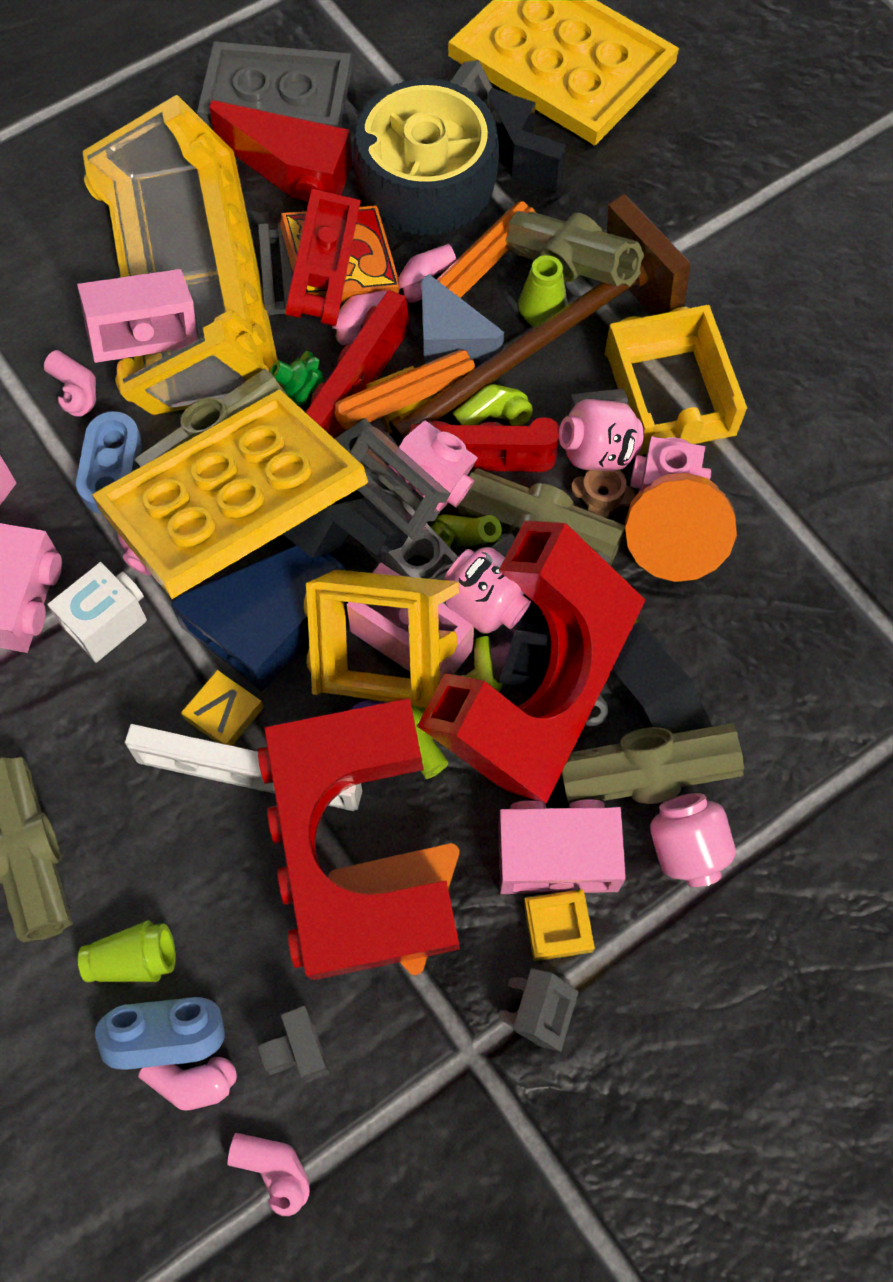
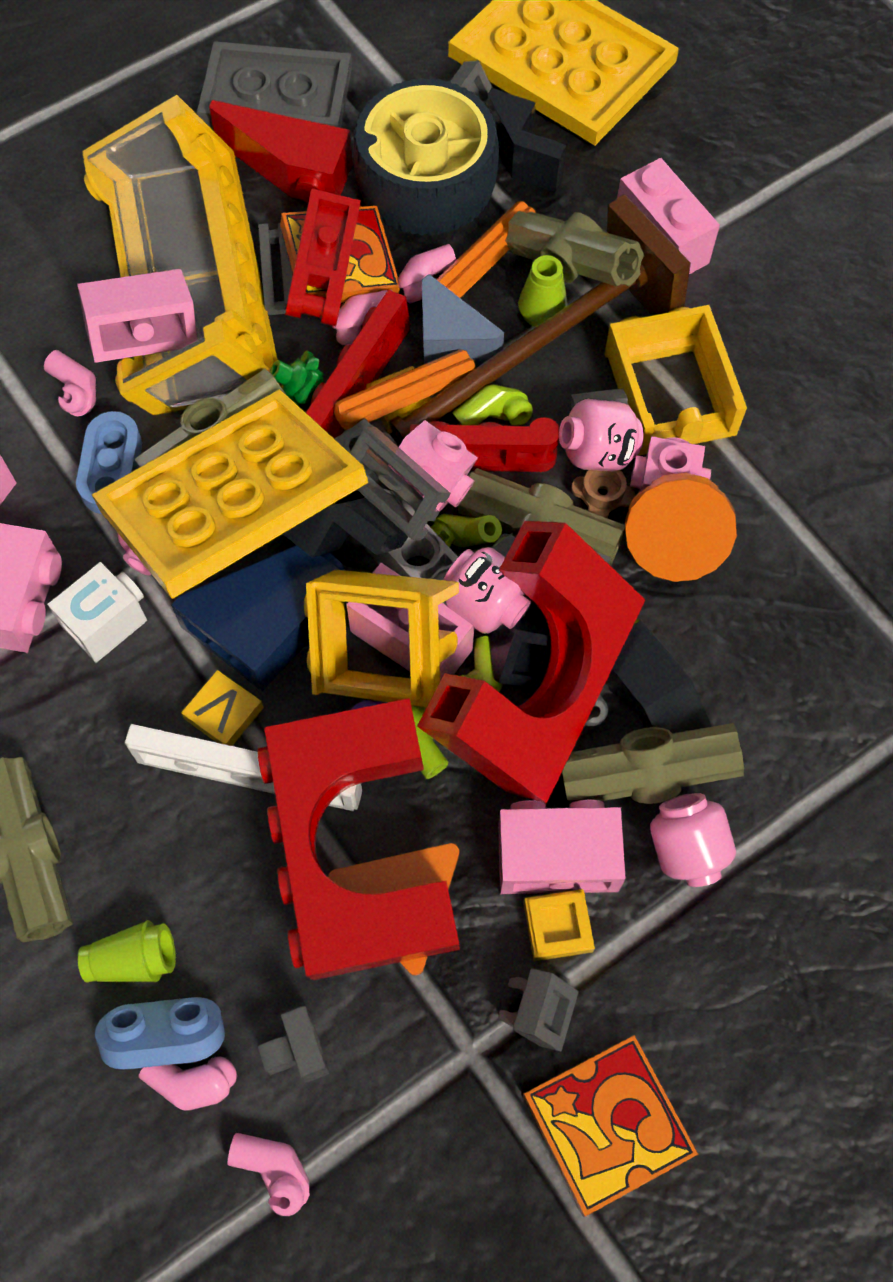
(609, 1125): none -> tile
(672, 210): none -> bright pink brick

